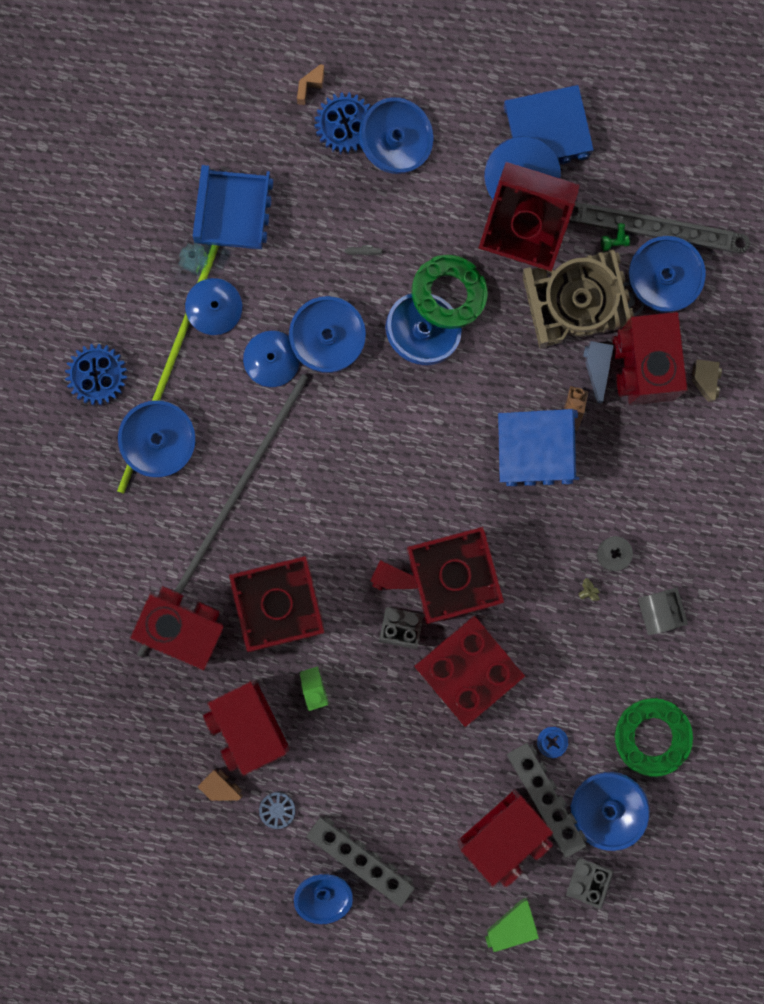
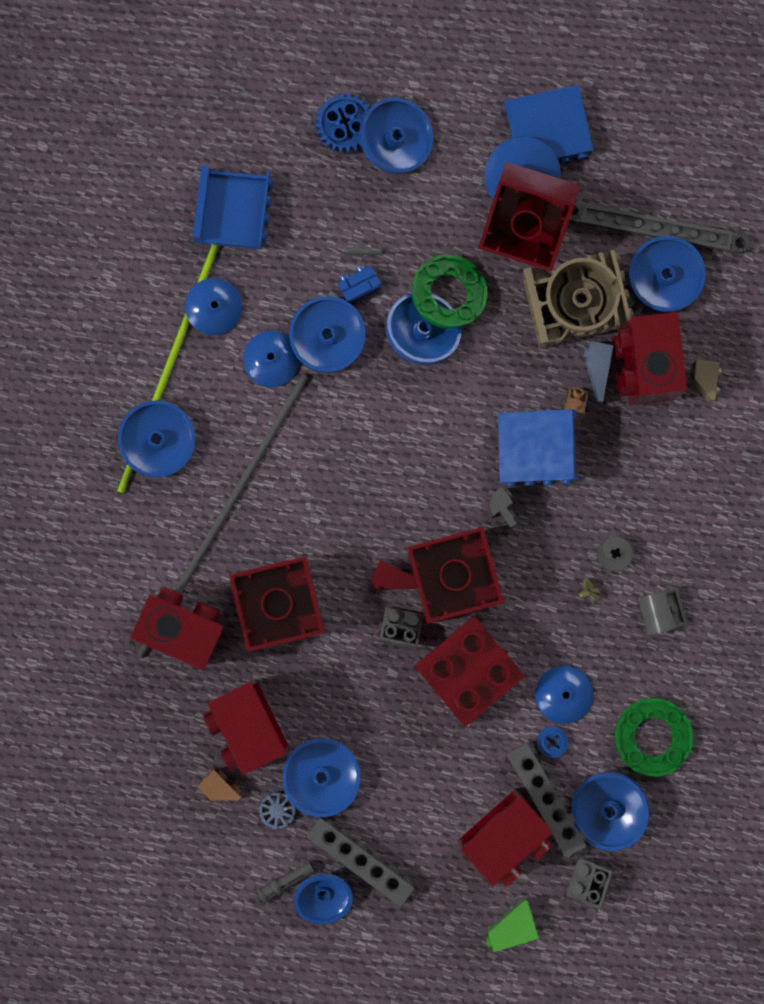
(79, 378): blue gear -> none
(193, 264): clear light blue brick -> none
(277, 886): none -> dark grey pin
(312, 79): medium nougat slope -> none
(313, 688): bright green slope -> none
(321, 777): none -> blue dish
(359, 284): none -> blue brick
(498, 505): none -> dark grey brick
(550, 691): none -> blue dish
(622, 239): green piece -> none

